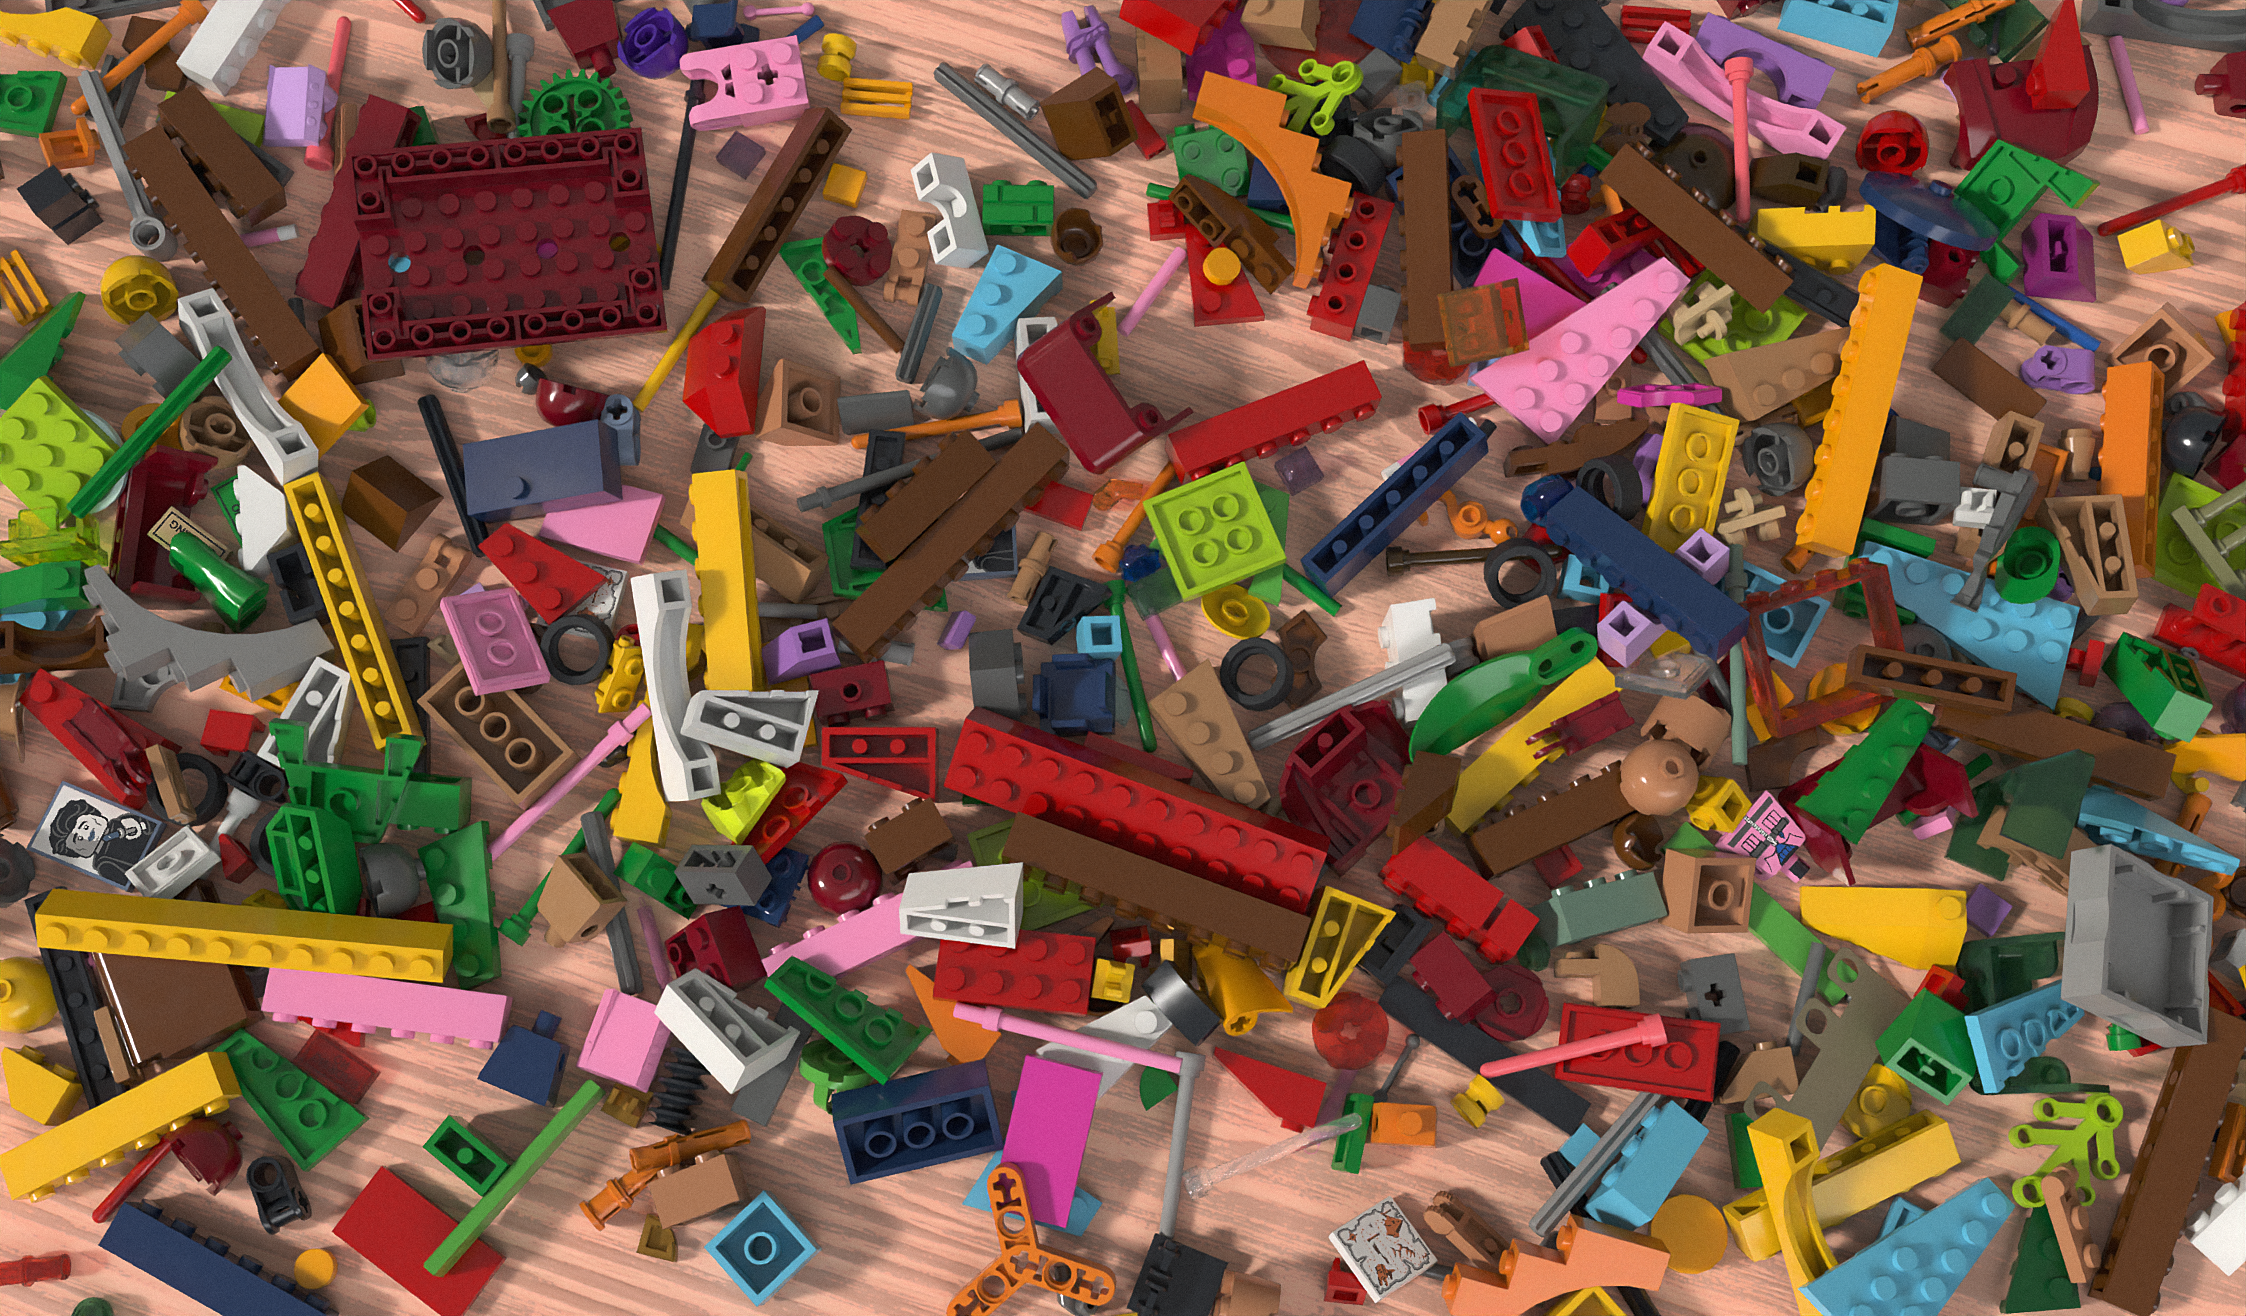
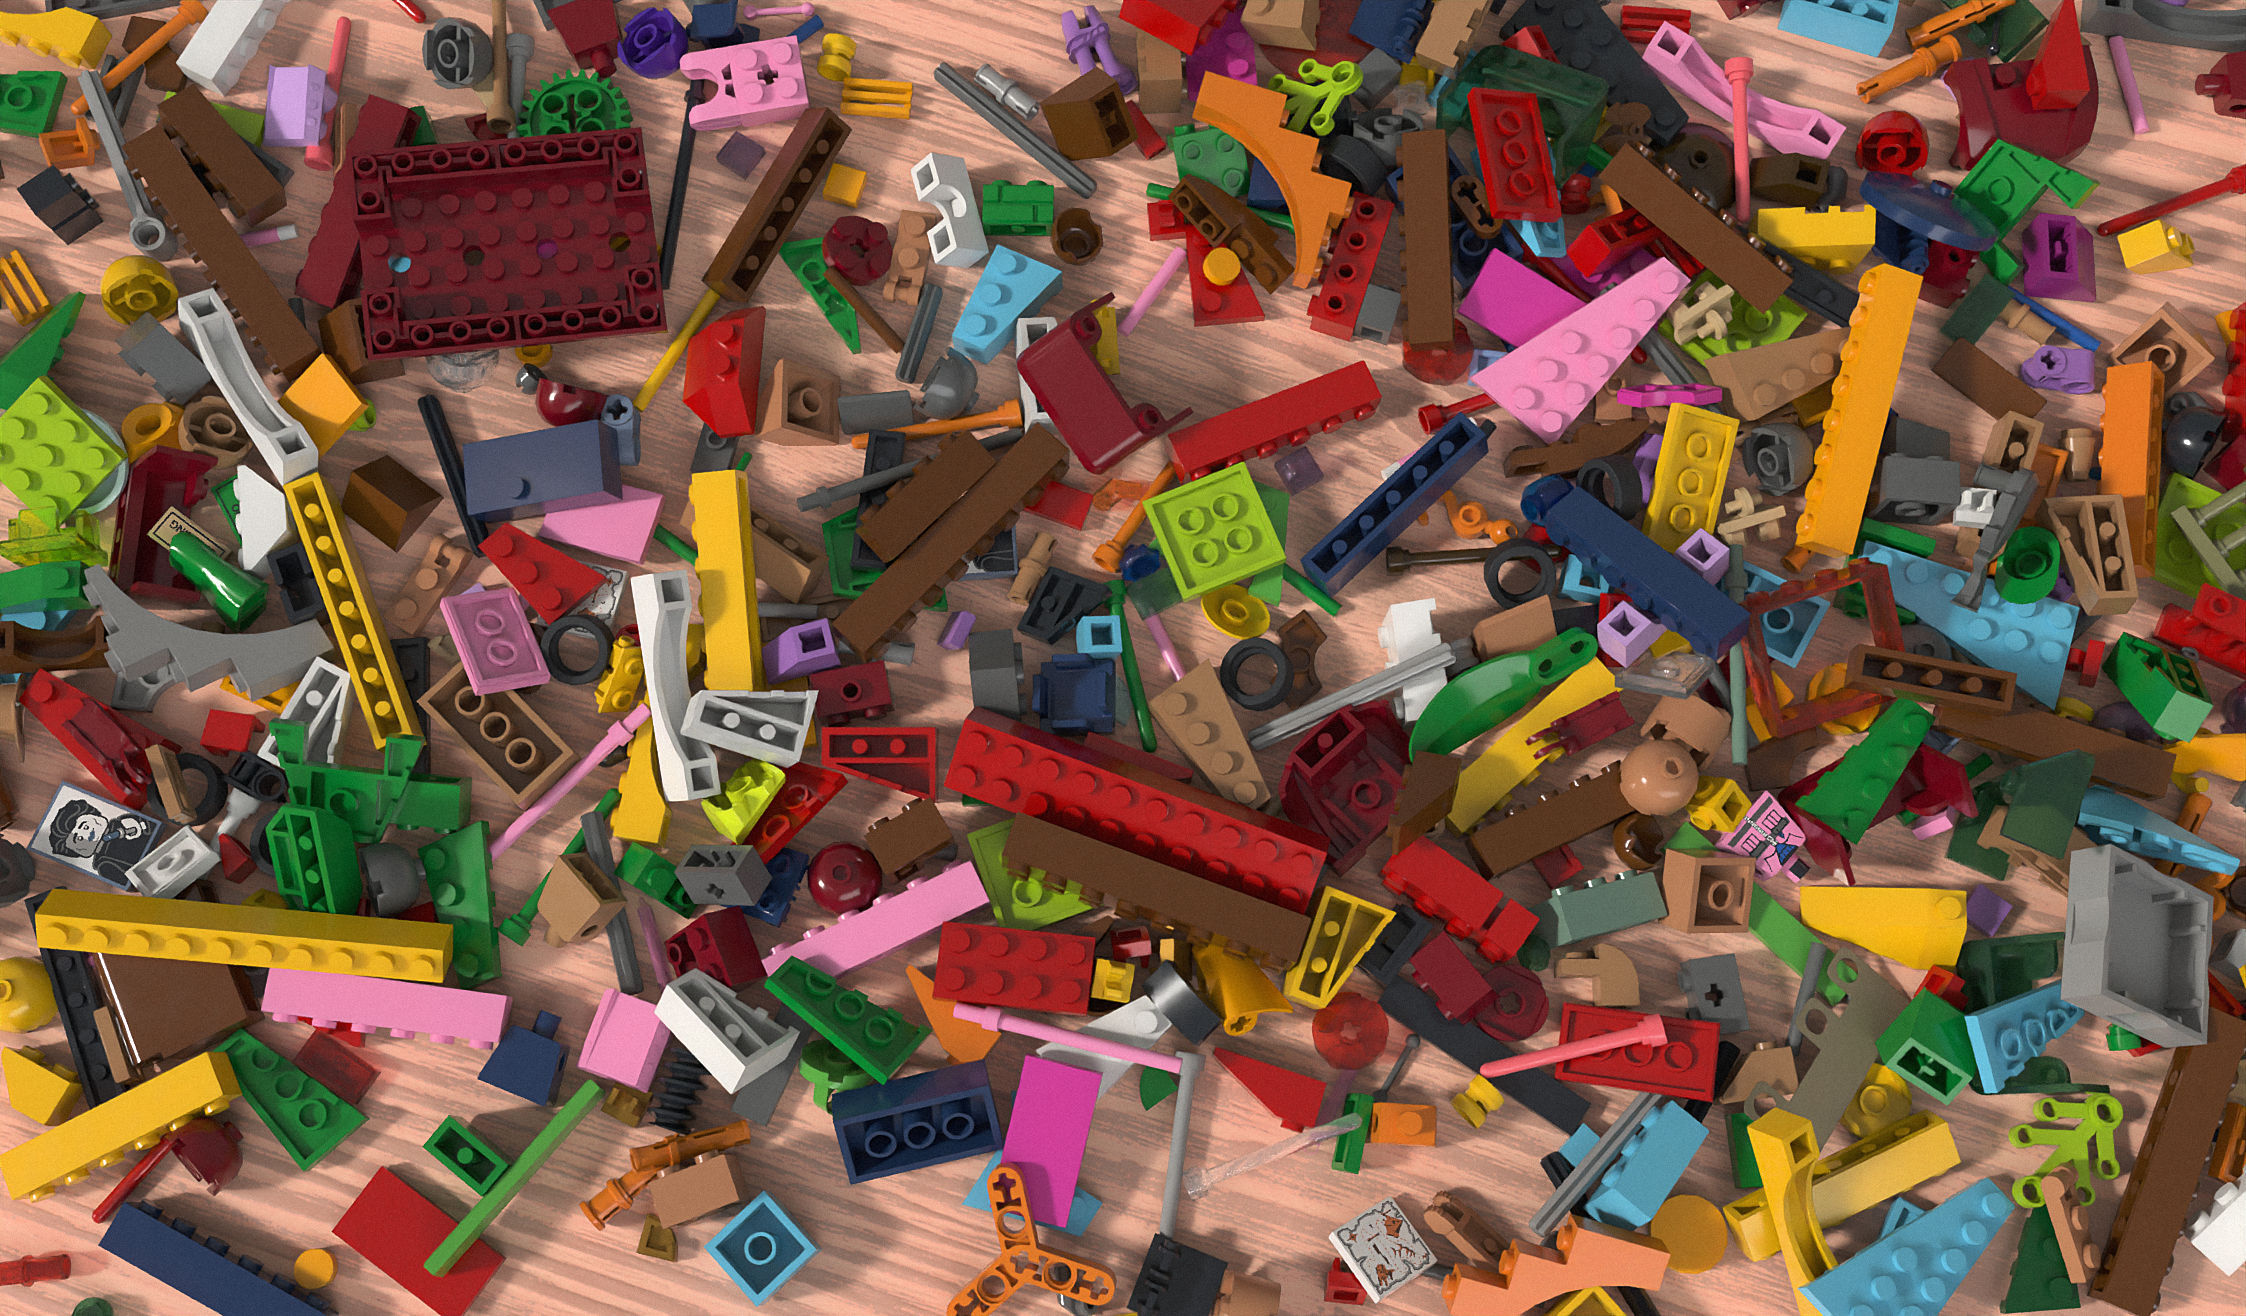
(149, 432): green axle -> none
(278, 1196): black piece -> none
(965, 904): white wedge -> none
(1483, 322): clear orange slope -> none
(1796, 76): medium lavender arch -> none

